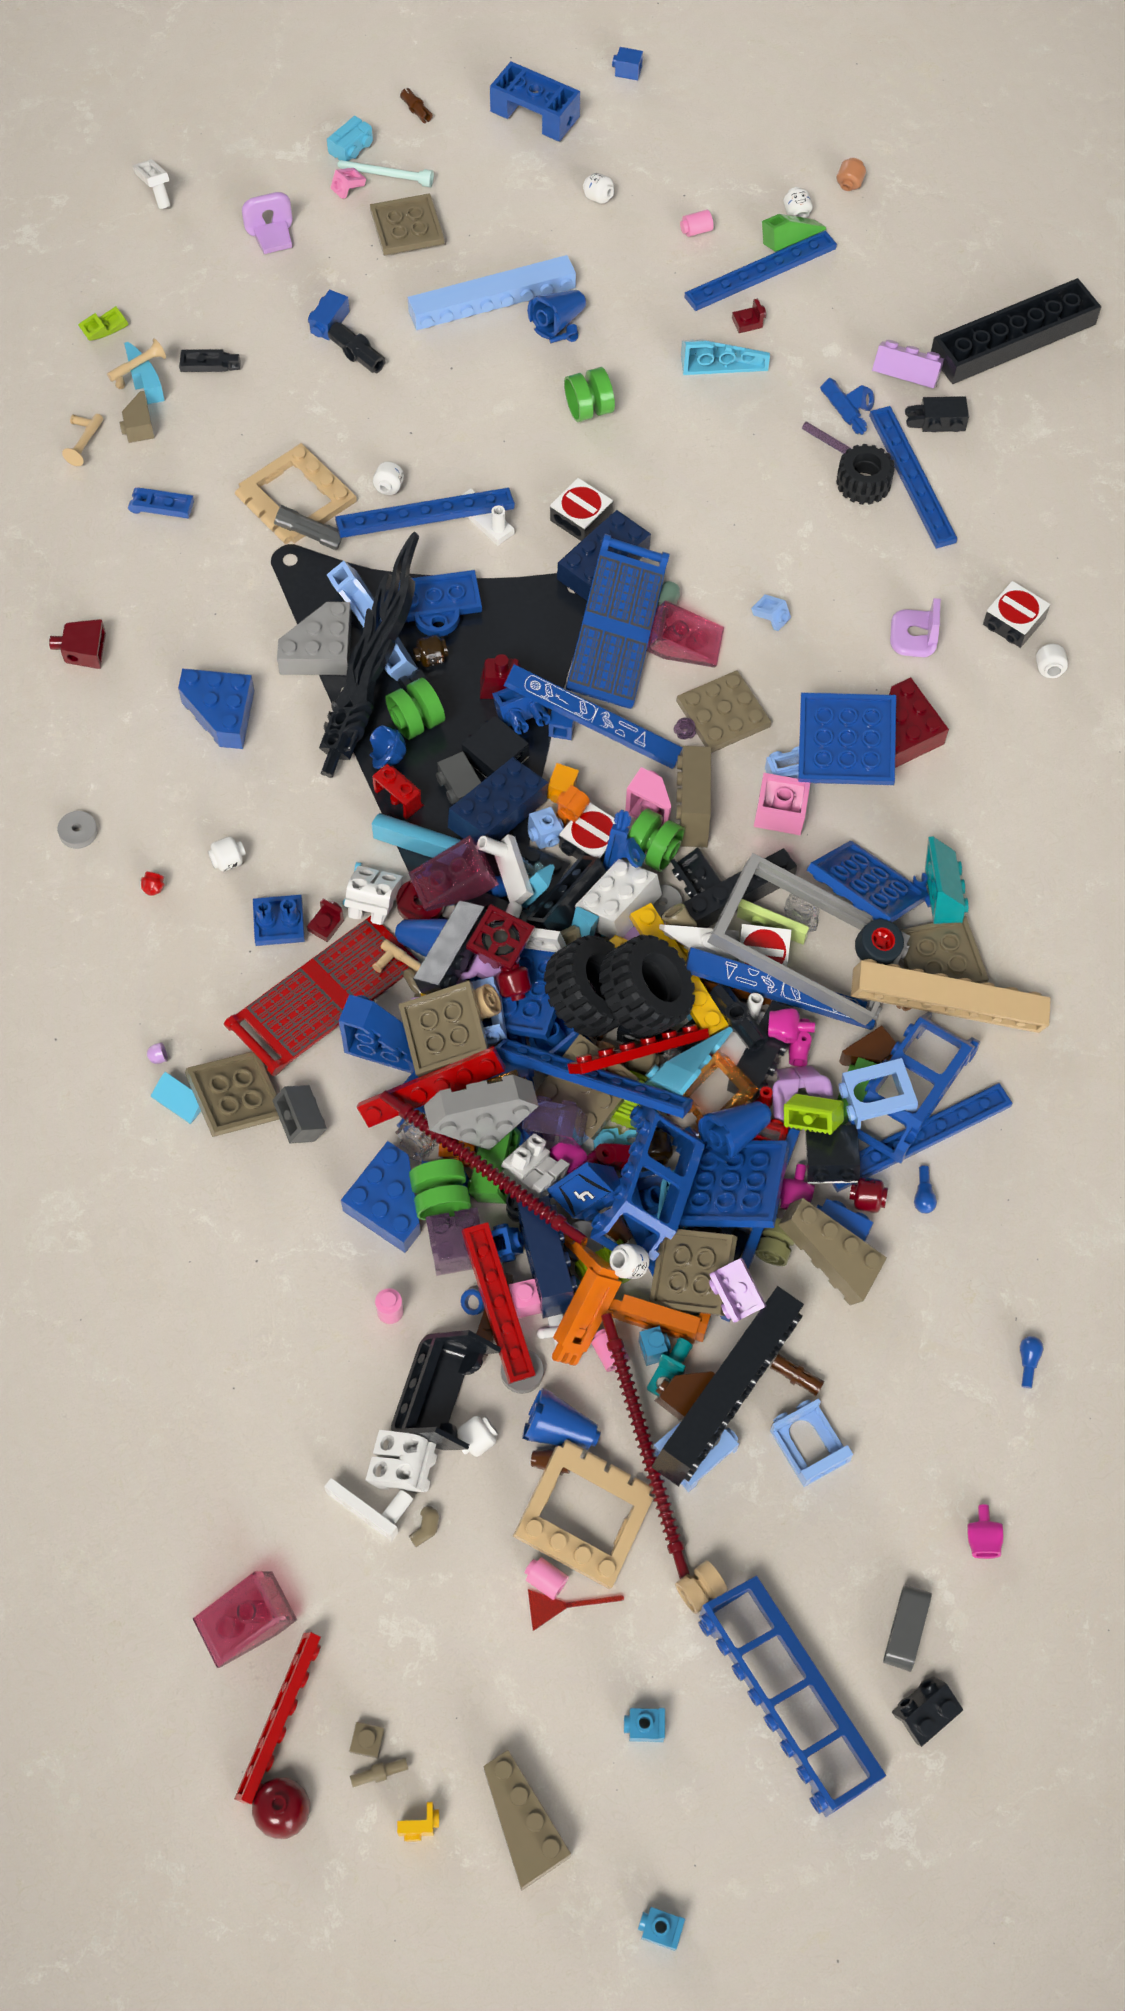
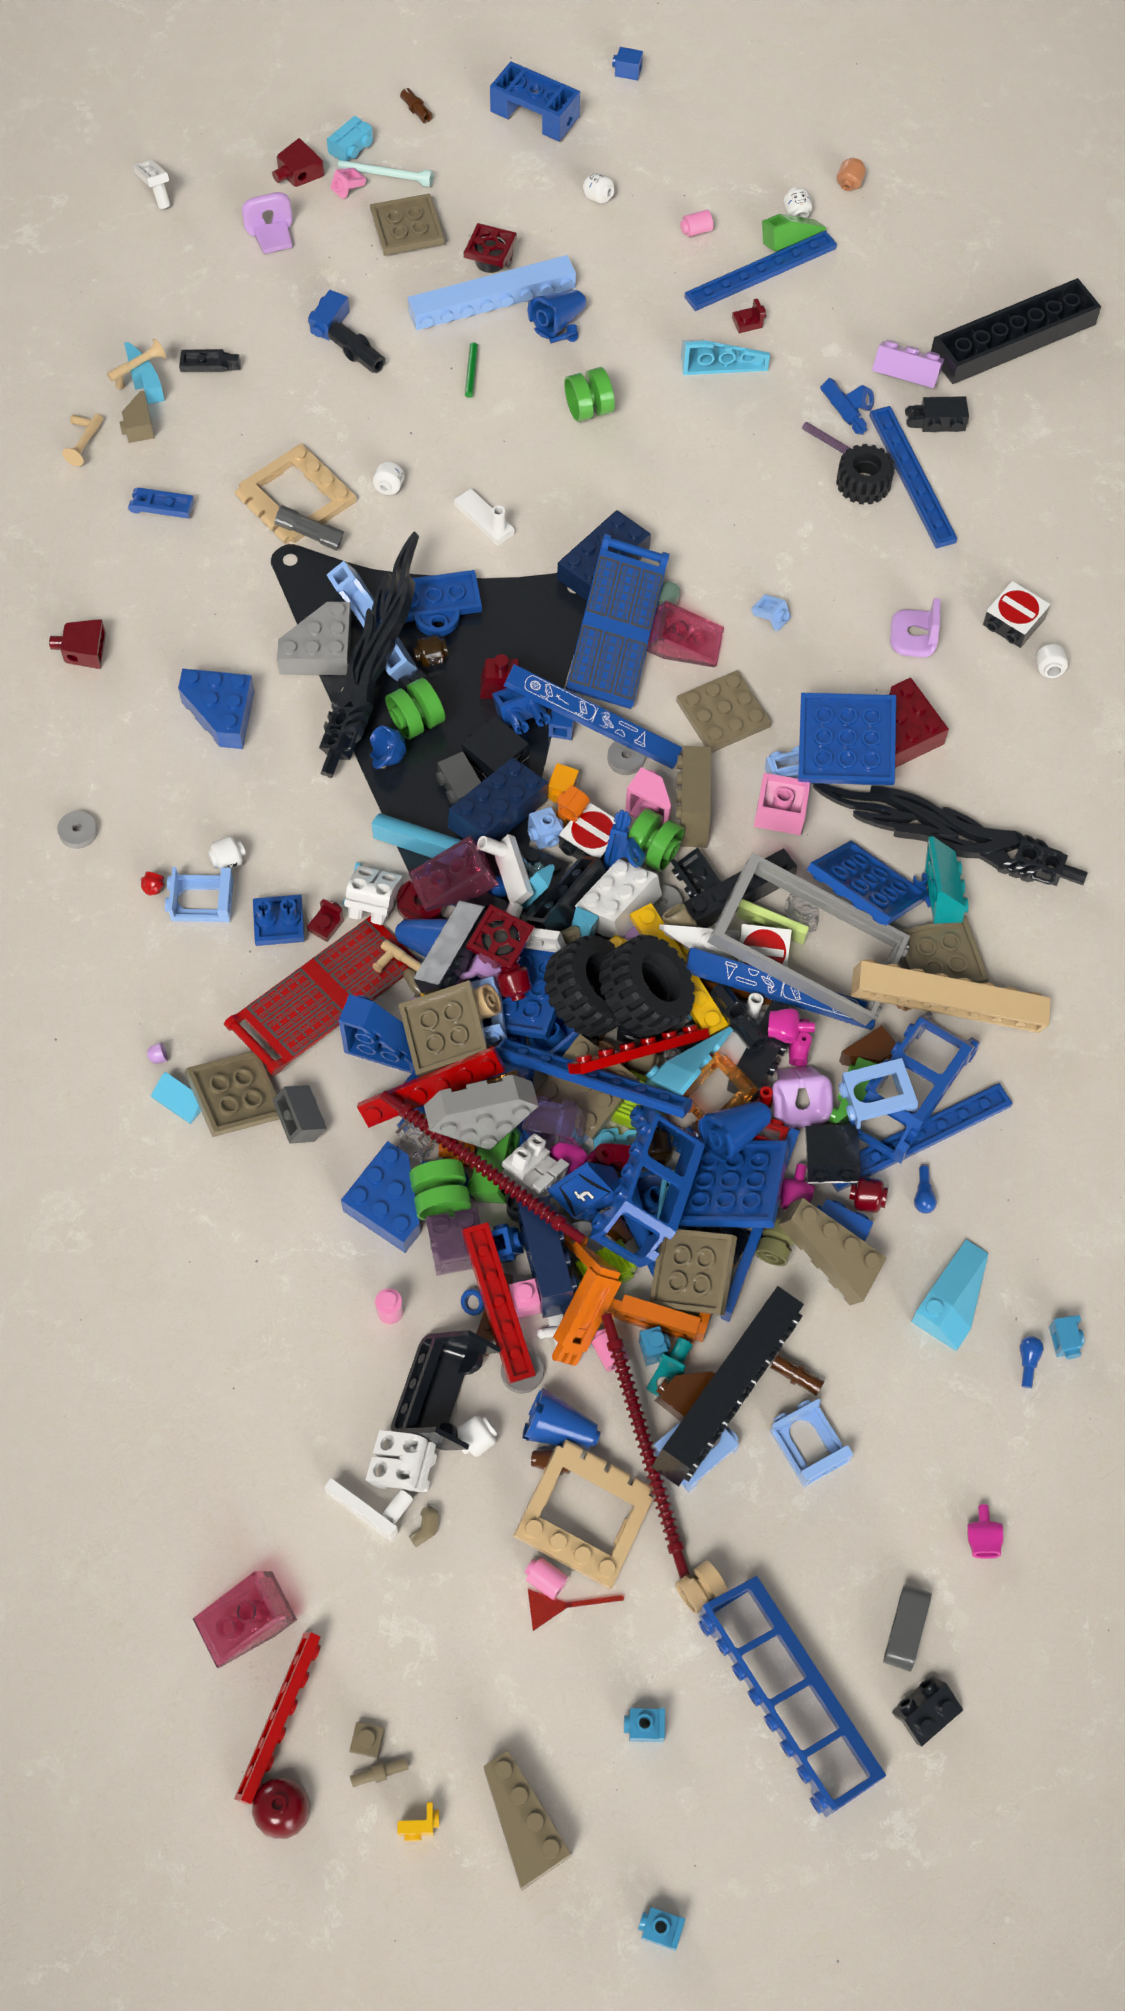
(105, 325): lime slope -> none
(179, 883): none -> light blue panel
(298, 164): none -> dark red torso
(400, 789): red window -> none
(423, 512): blue tile -> none
(471, 369): none -> green bar
(490, 252): none -> dark red piece
(580, 509): piece -> none
(623, 765): none -> light grey piece
(629, 1261): white head -> none
(685, 723): clear purple plate -> none
(736, 1290): bracket -> none
(813, 1113): lime brick -> none
(880, 934): black wheel -> none
(946, 824): none -> black piece
(952, 1301): none -> medium azure wedge
(1067, 1337): none -> dark azure brick

